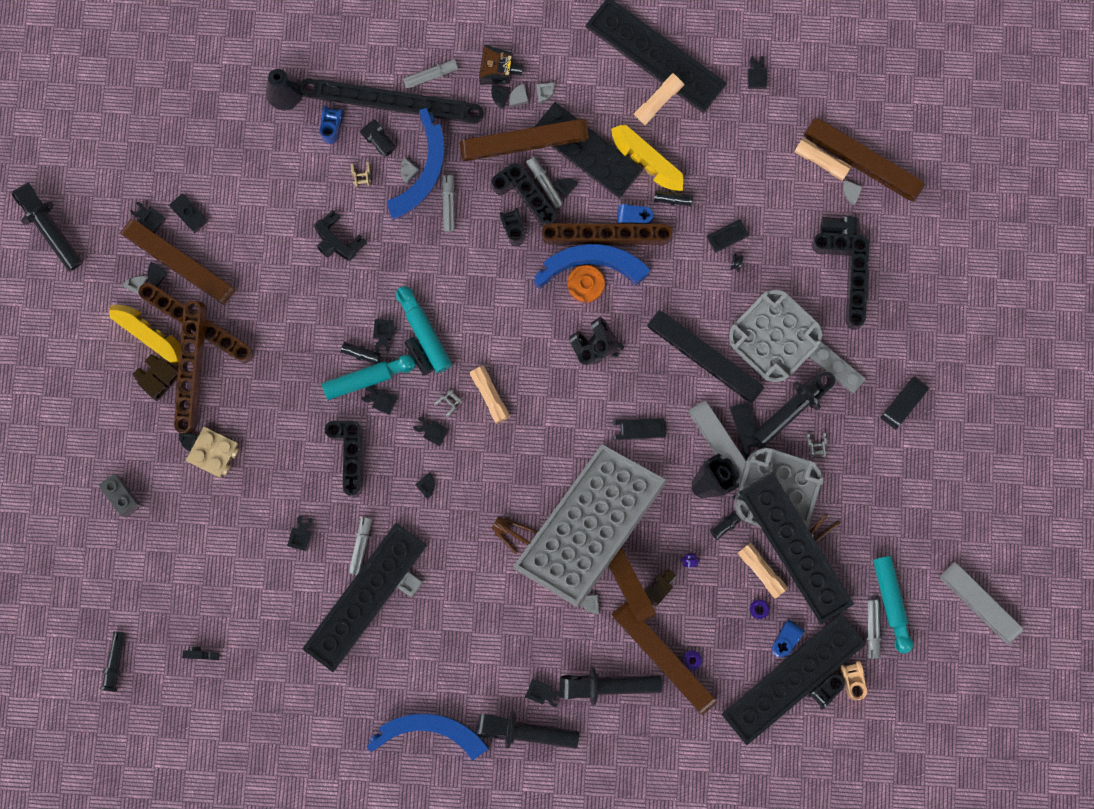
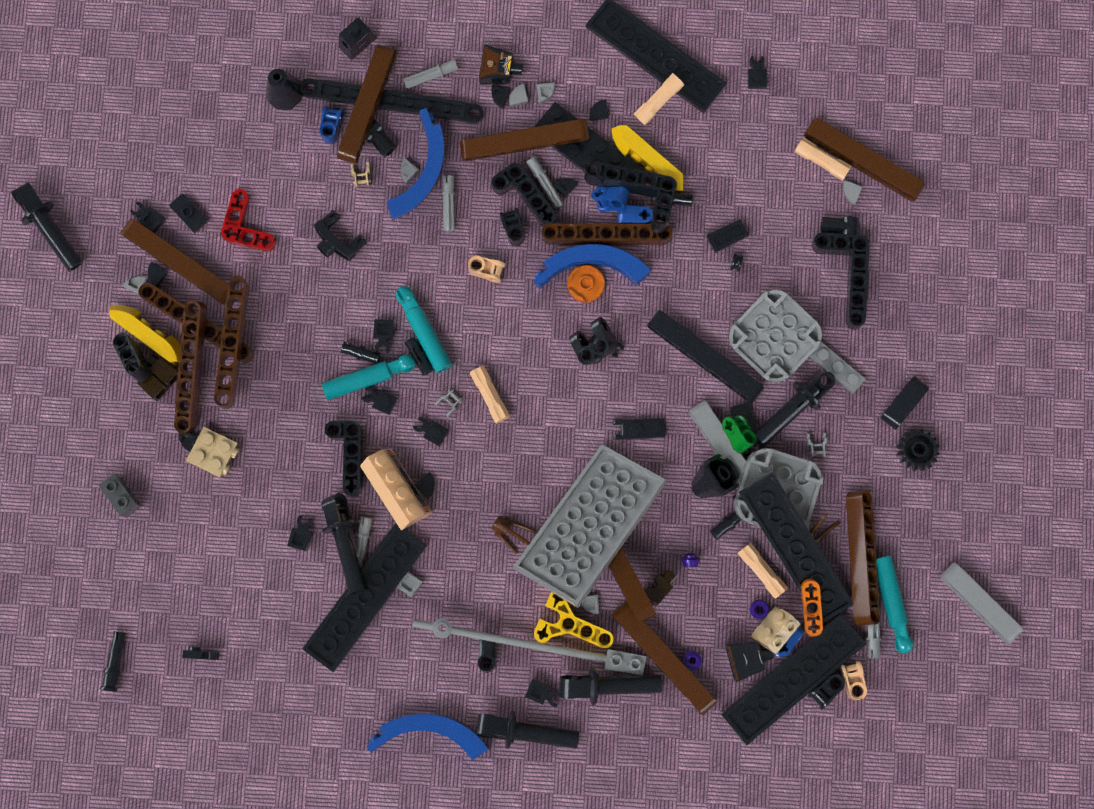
(131, 357): none -> black beam
(227, 334): none -> reddish brown beam
(236, 226): none -> red beam
(339, 524): none -> black piece
(356, 37): none -> black torso
(366, 104): none -> reddish brown beam
(395, 488): none -> light nougat slope
(487, 268): none -> light nougat piece
(487, 650): none -> black piece
(558, 629): none -> yellow beam
(599, 111): none -> black tile
(610, 198): none -> blue piece
(612, 660): none -> light grey bar
(637, 187): none -> black beam
(740, 435): none -> green piece
(747, 659): none -> black torso
(775, 629): none -> tan plate
(807, 621): none -> orange beam
(862, 558): none -> reddish brown beam
(927, 446): none -> black gear

